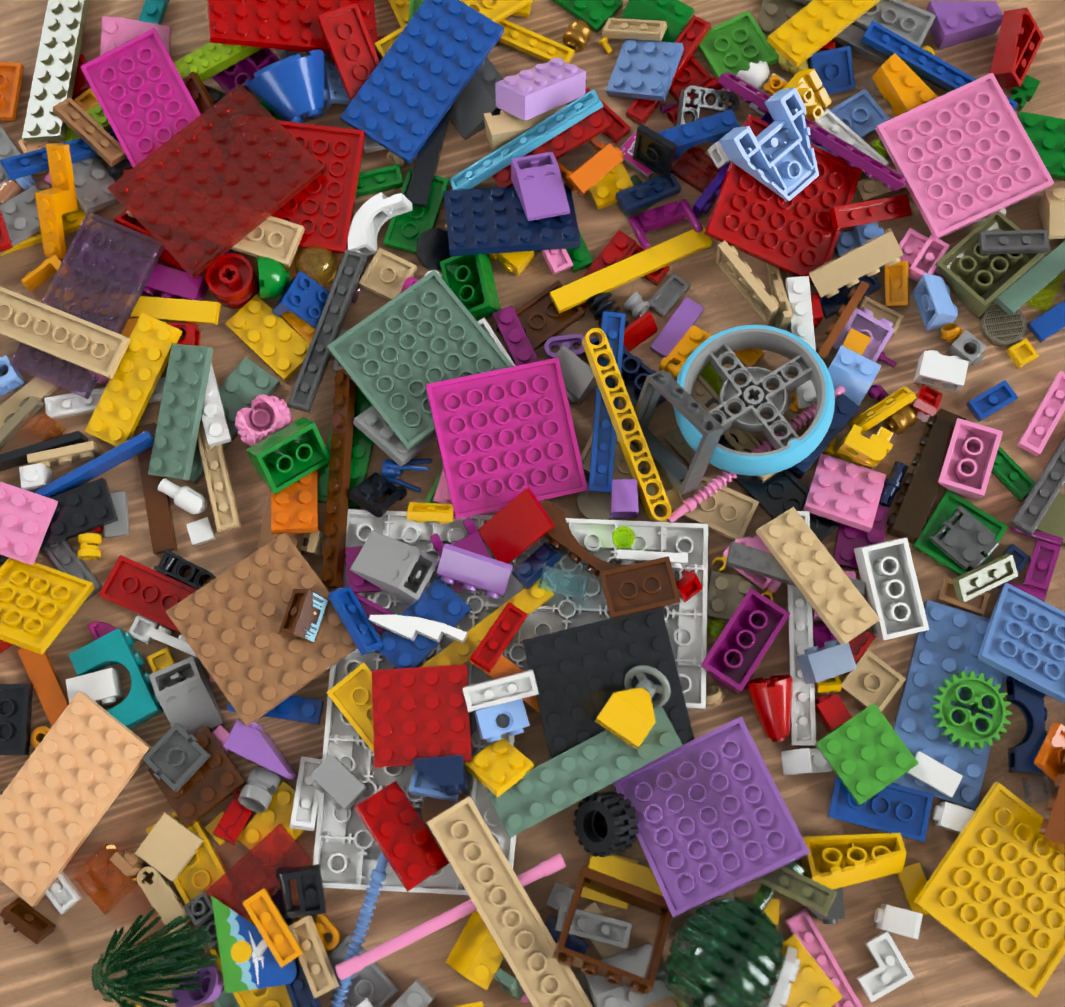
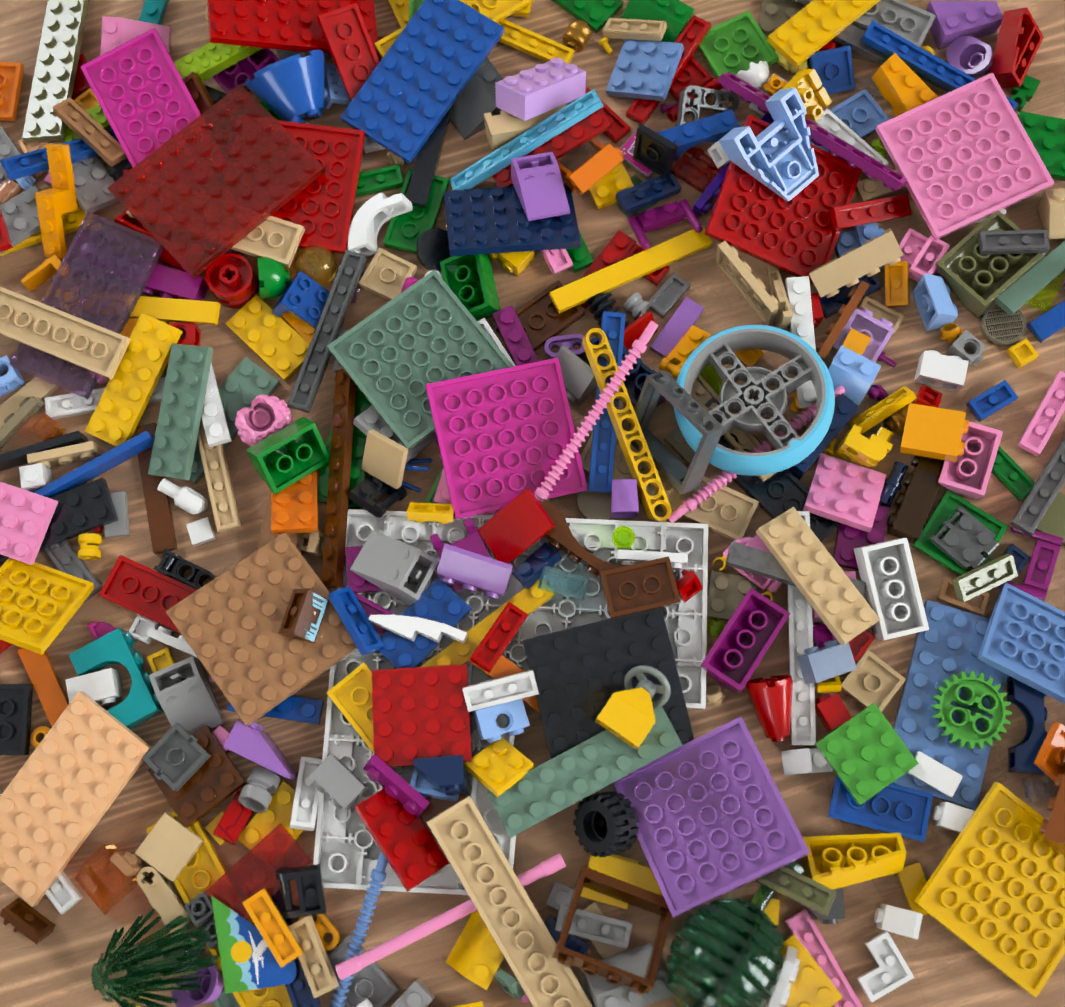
(384, 459): none -> tan tile
(395, 786): none -> magenta plate
(639, 346): none -> bright pink hose
(934, 432): none -> light orange brick
(969, 55): none -> medium lavender piece

